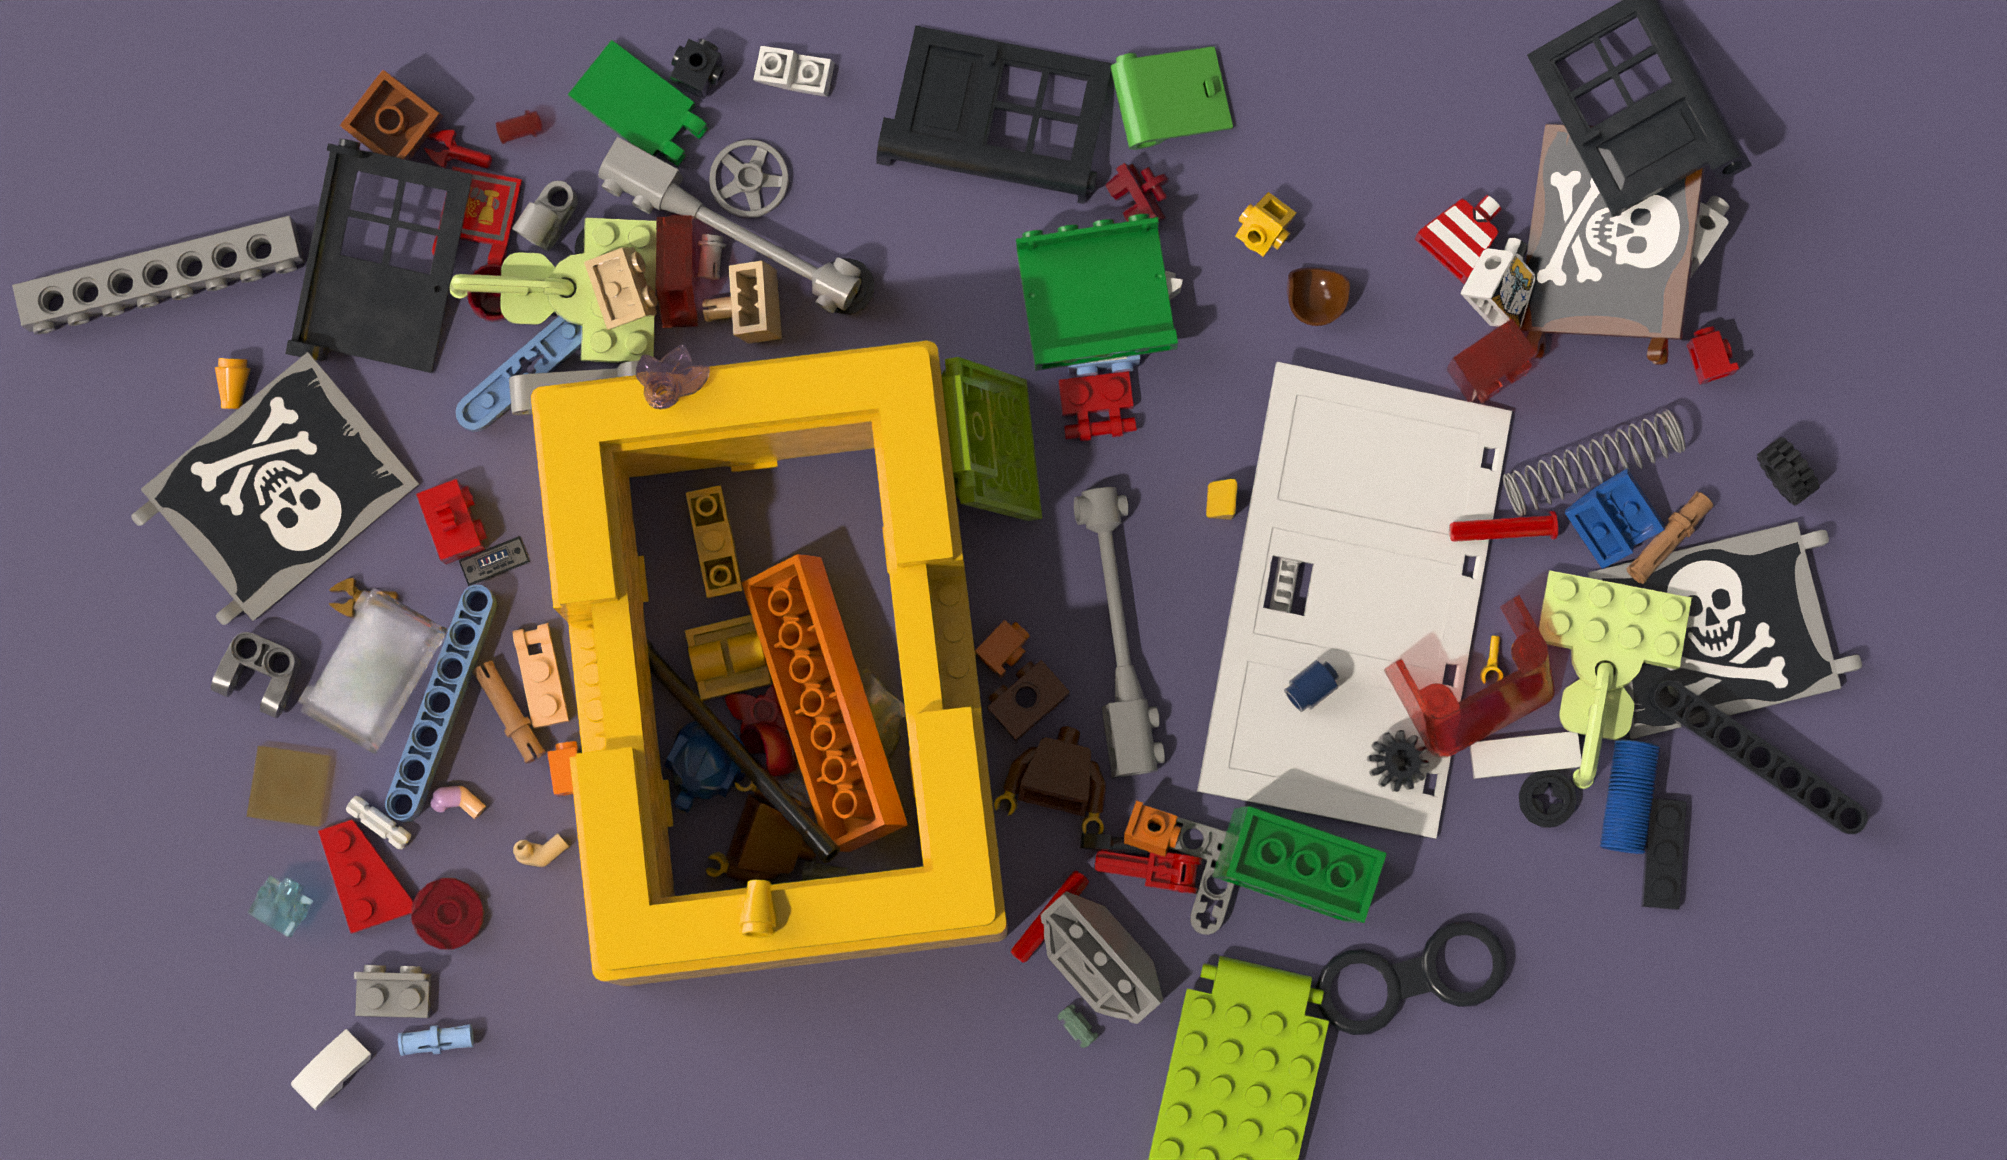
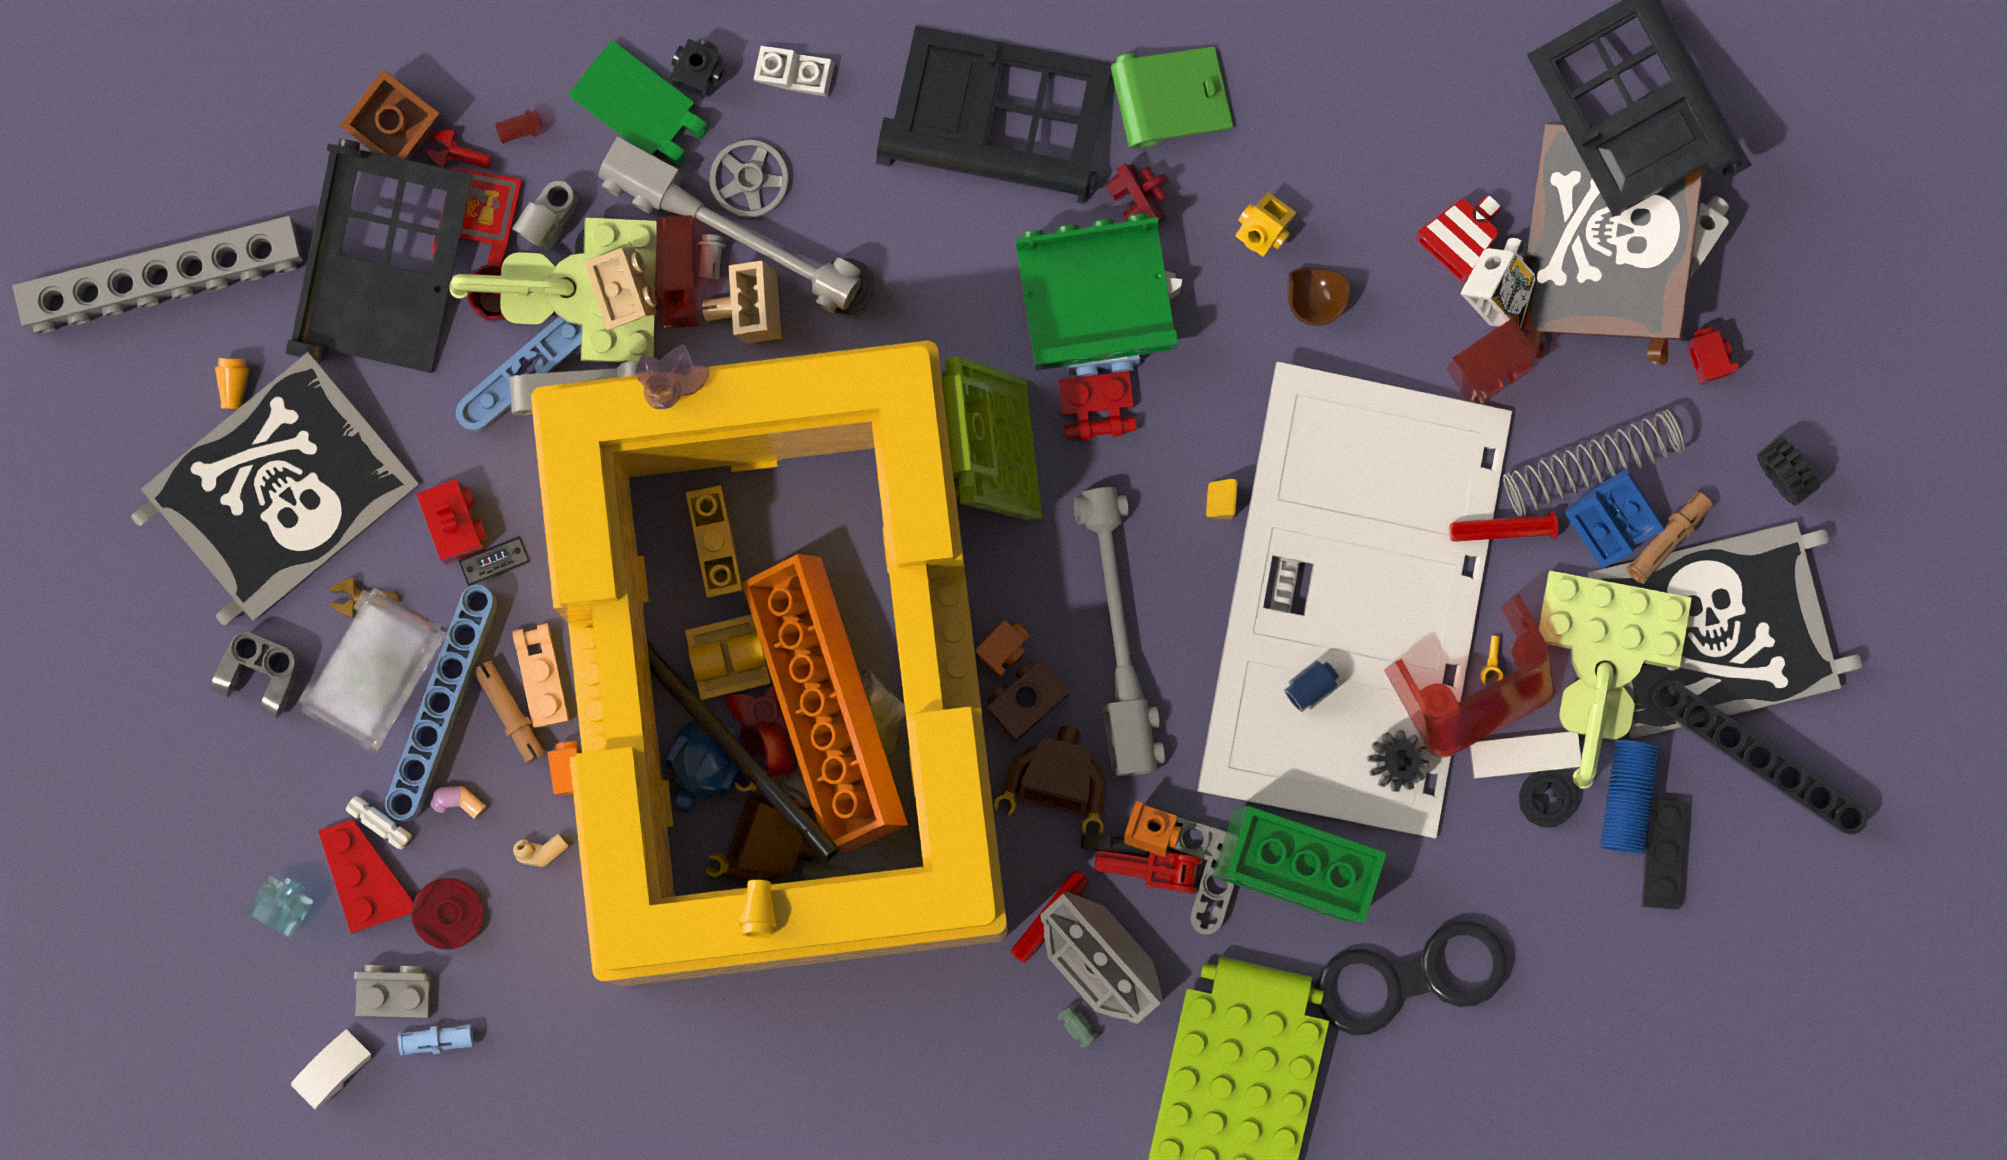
(288, 786): clear yellow tile -> none

